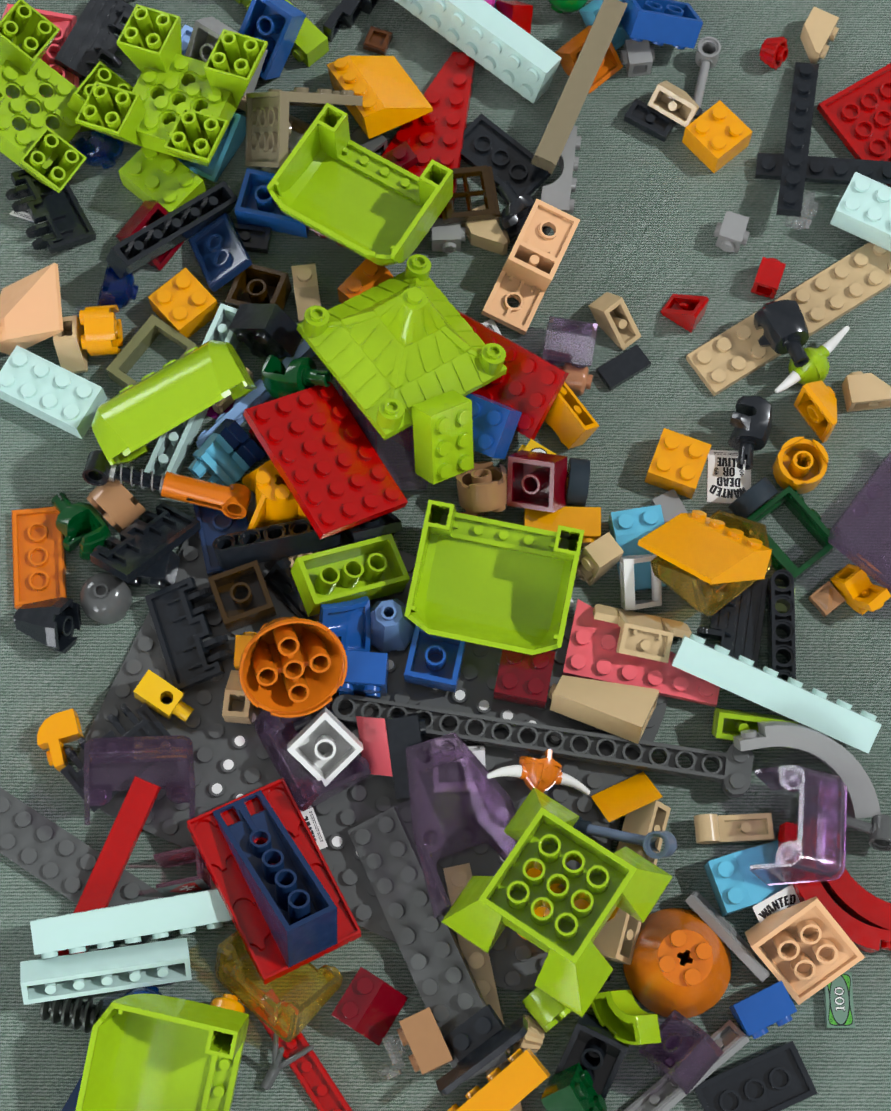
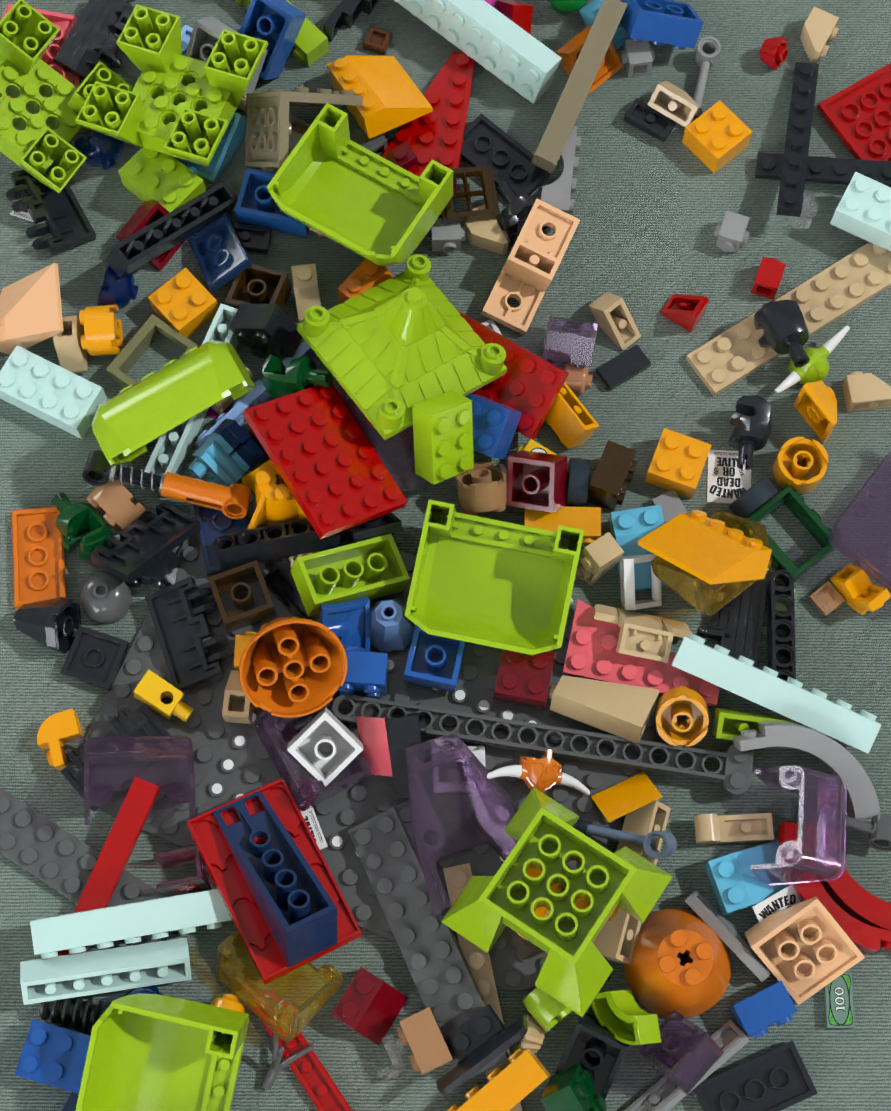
(54, 1056): none -> blue brick
(95, 658): none -> black plate
(612, 476): none -> dark brown brick
(681, 731): none -> light orange brick

